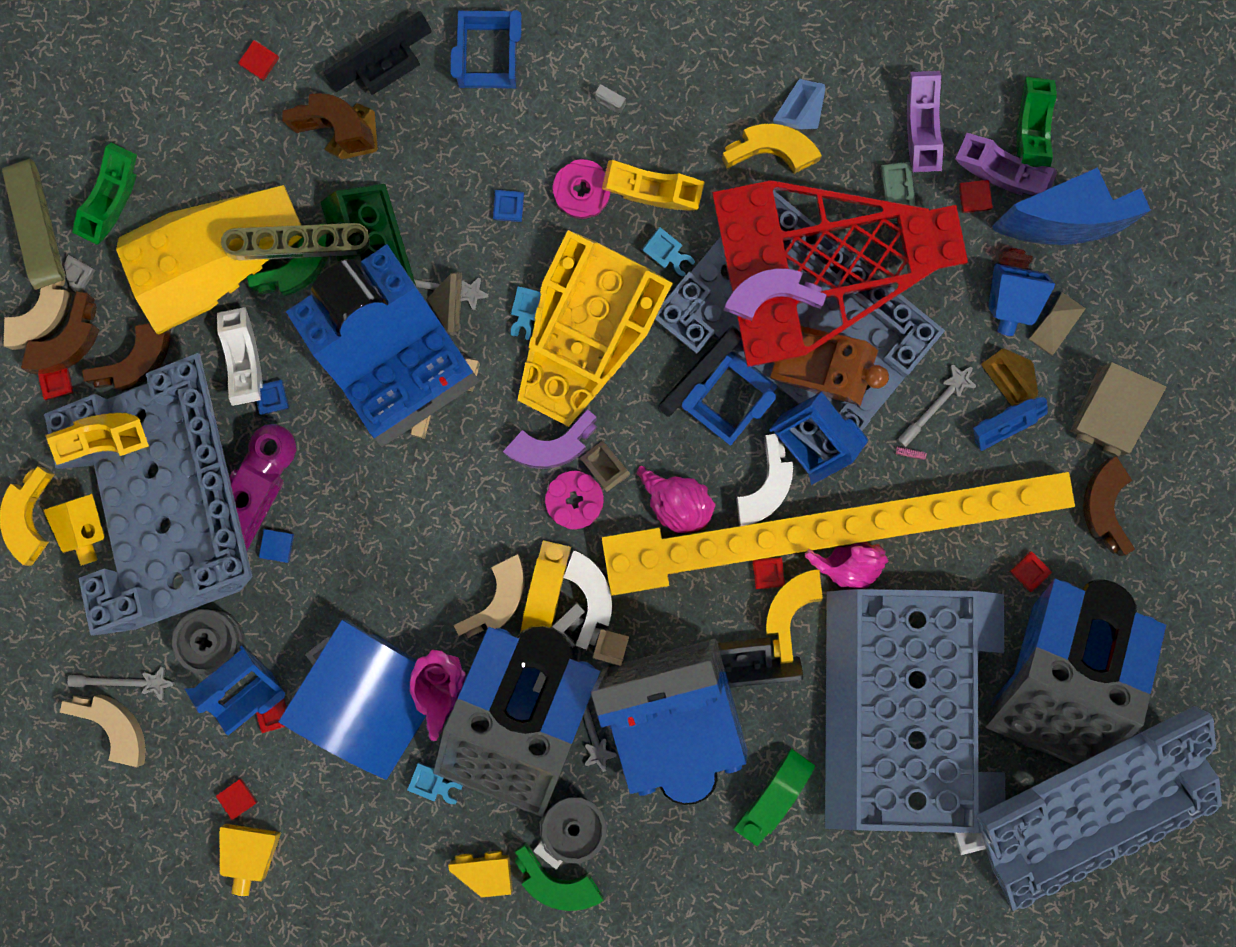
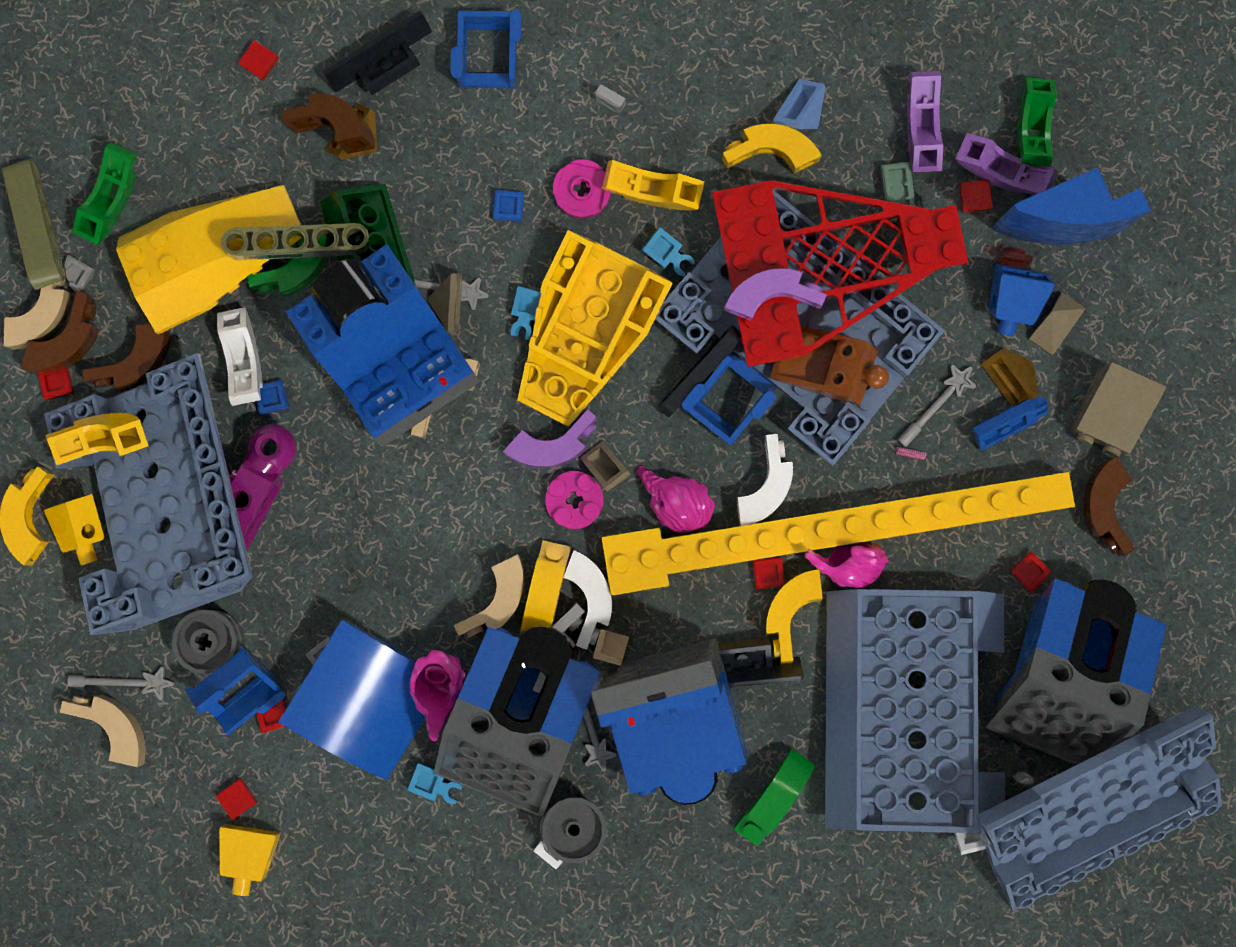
(276, 546): blue tile -> none
(484, 875): yellow slope -> none
(555, 892): green arch -> none
(842, 433): blue piece -> none

